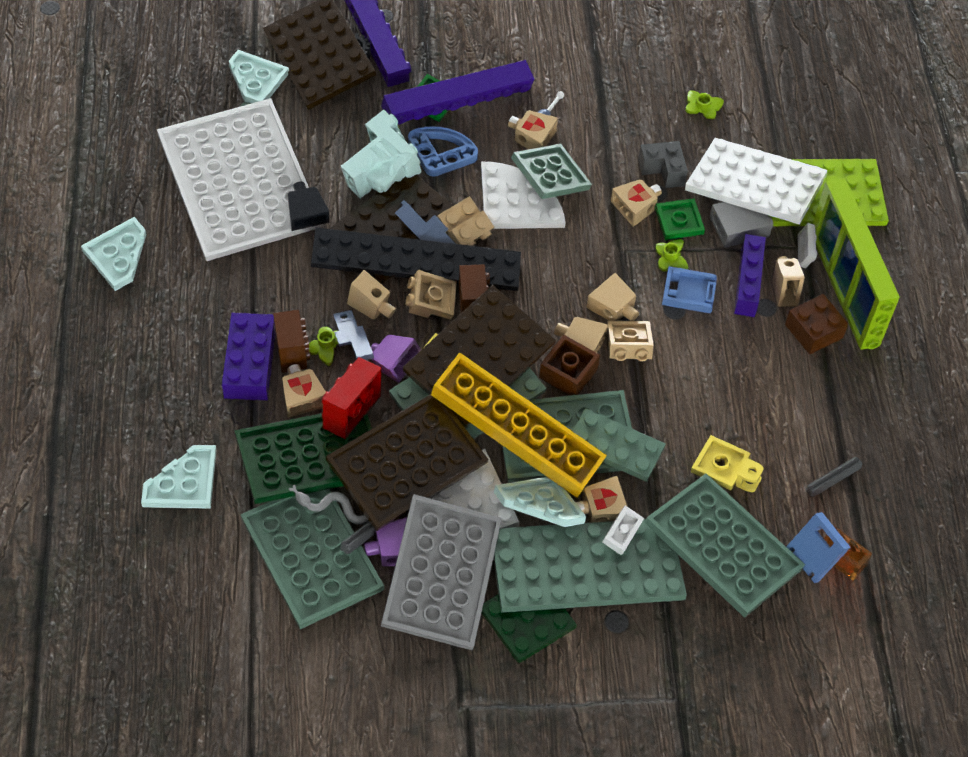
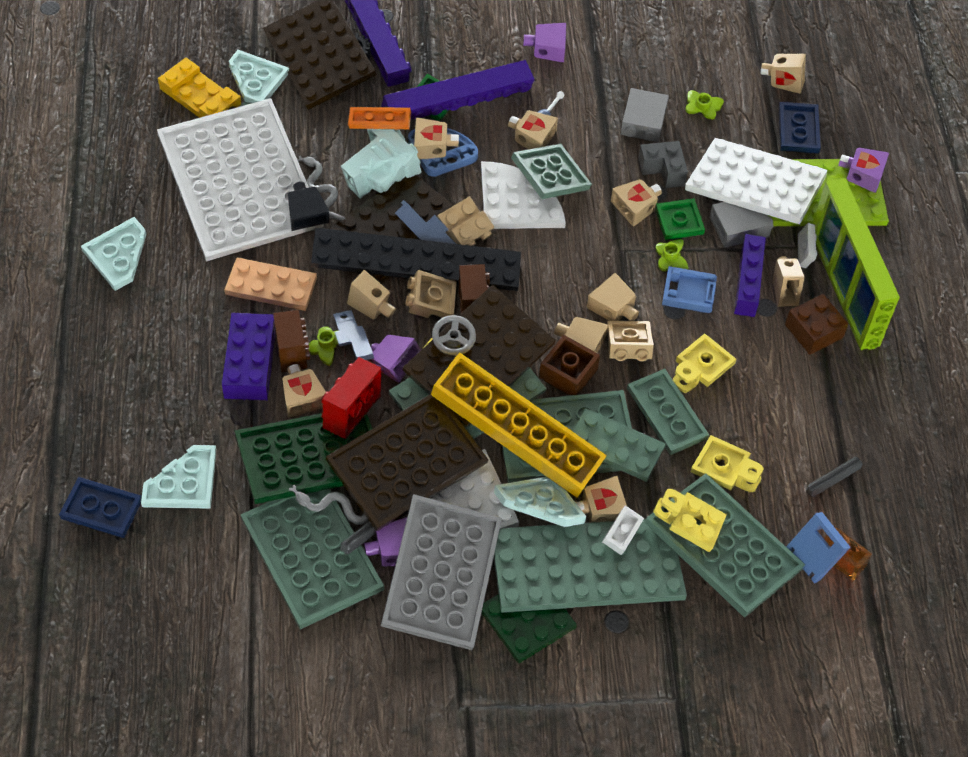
(100, 507): none -> dark blue plate
(196, 91): none -> yellow piece
(271, 284): none -> light nougat plate
(311, 162): none -> light grey animal
(379, 118): none -> orange plate
(432, 138): none -> tan torso
(451, 343): none -> light grey piece
(548, 41): none -> medium lavender torso
(644, 115): none -> light grey brick
(667, 411): none -> sand green plate
(683, 513): none -> light yellow plate
(693, 369): none -> light yellow plate
(786, 71): none -> tan torso
(799, 127): none -> dark blue plate
(865, 167): none -> medium lavender torso

